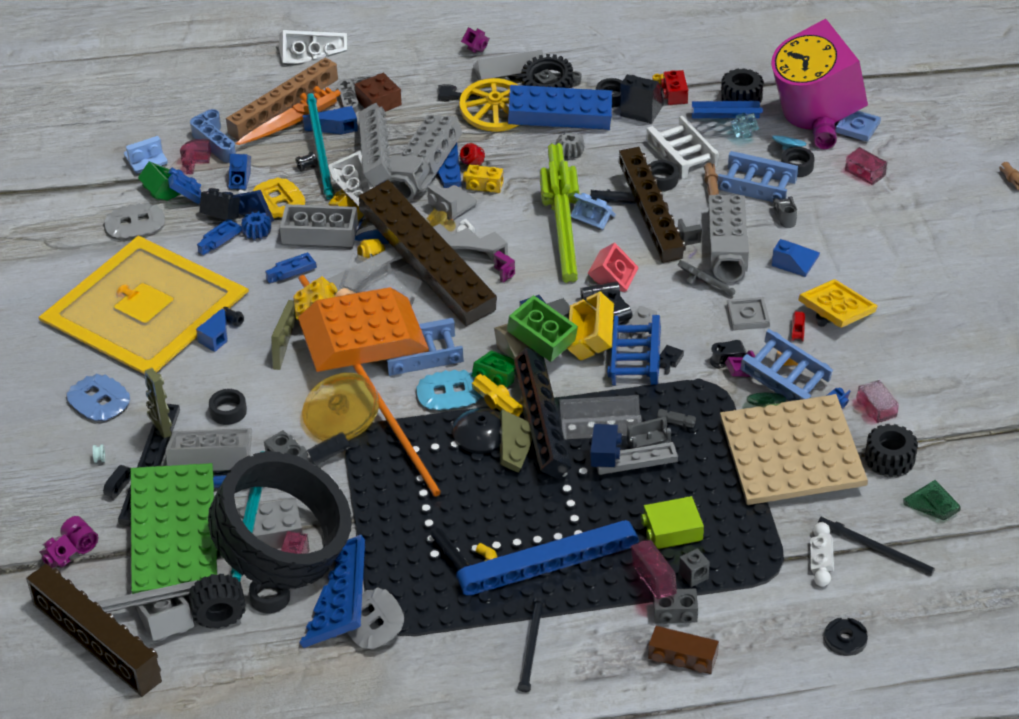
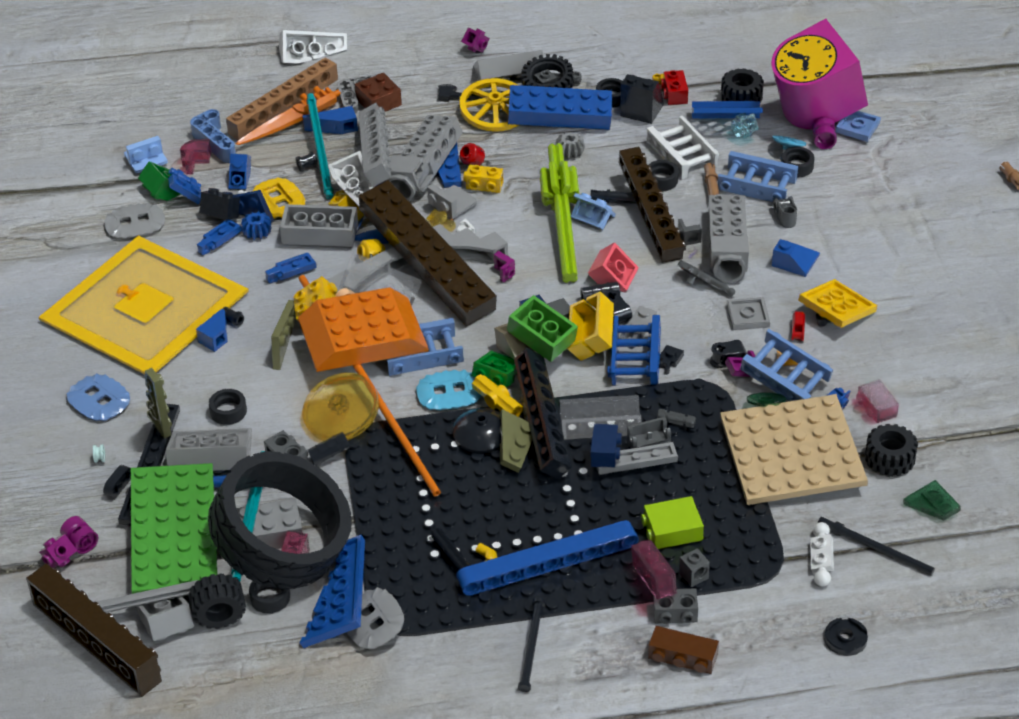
(866, 166): clear pink brick -> none

